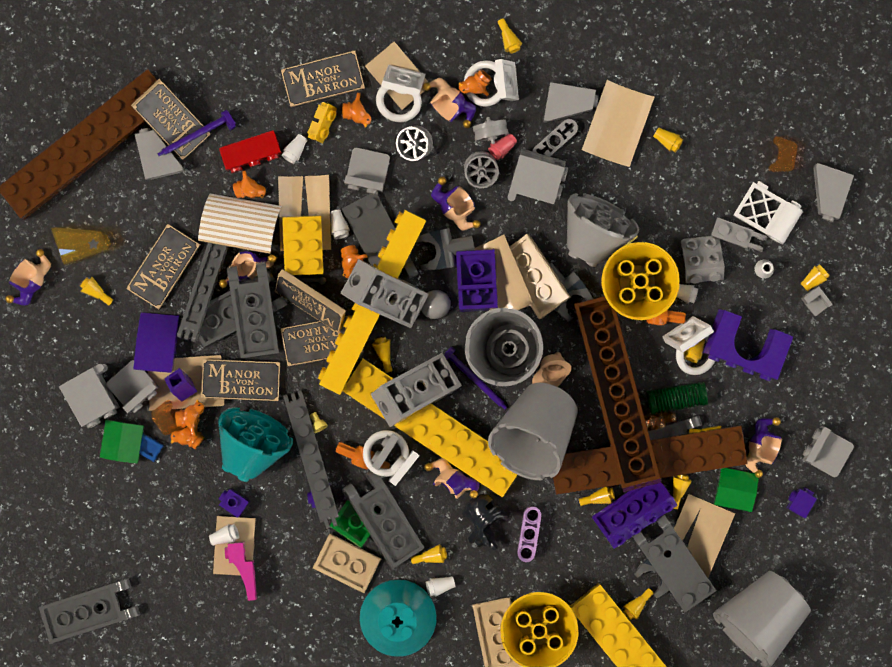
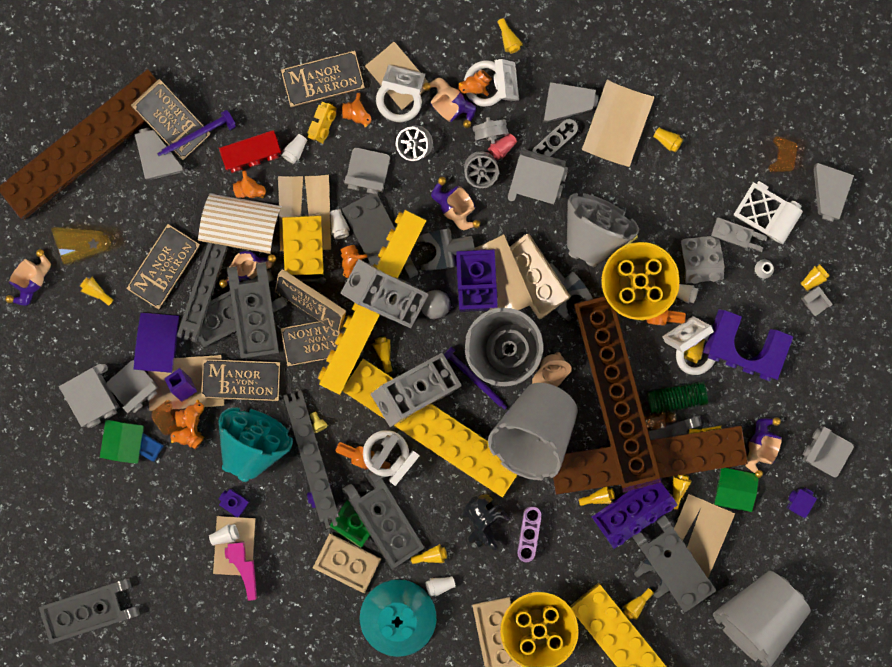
(453, 479): piece -> none

